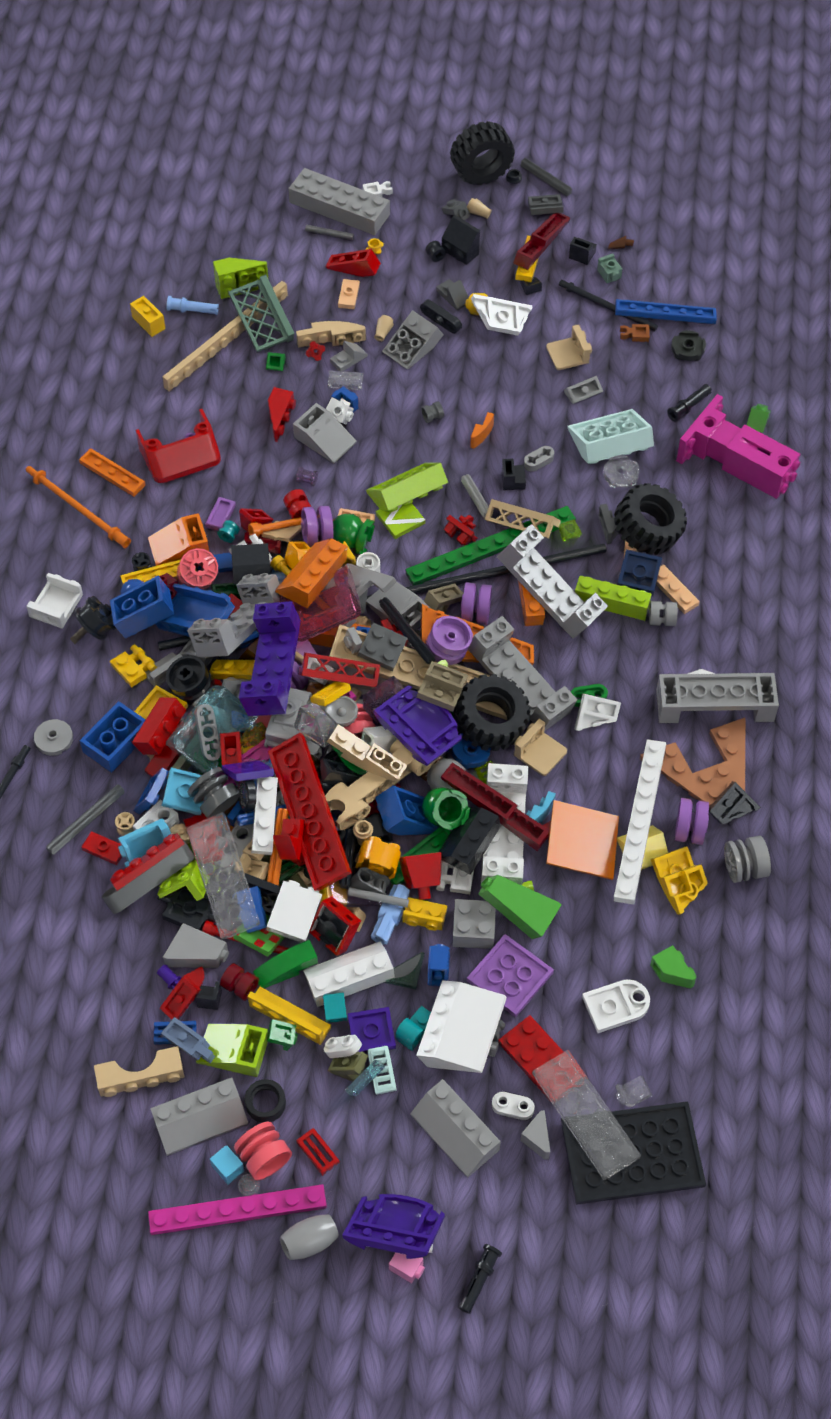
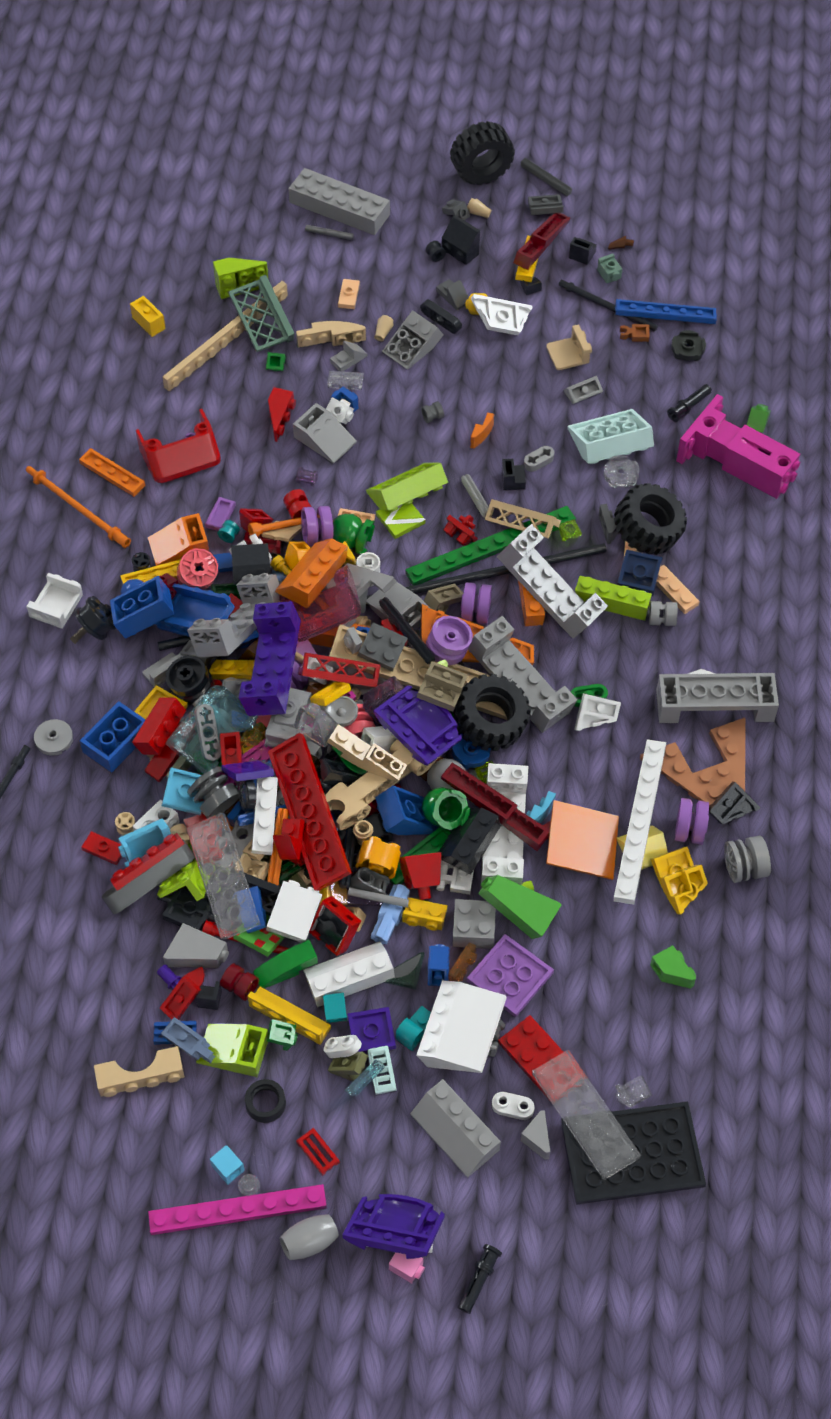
(85, 819): dark grey axle -> none
(128, 668): yellow plate -> none
(150, 794): blue plate -> none
(184, 305): light blue pin -> none
(199, 1116): light grey slope -> none
(262, 1150): coral wheel -> none
(315, 346): red plate -> none
(356, 263): red slope -> none
(376, 245): yellow plate -> none
(377, 189): white plate -> none
(466, 958): none -> clear orange plate
(514, 176): black plate -> none
(539, 749): tan bracket -> none
(614, 1004): white plate -> none

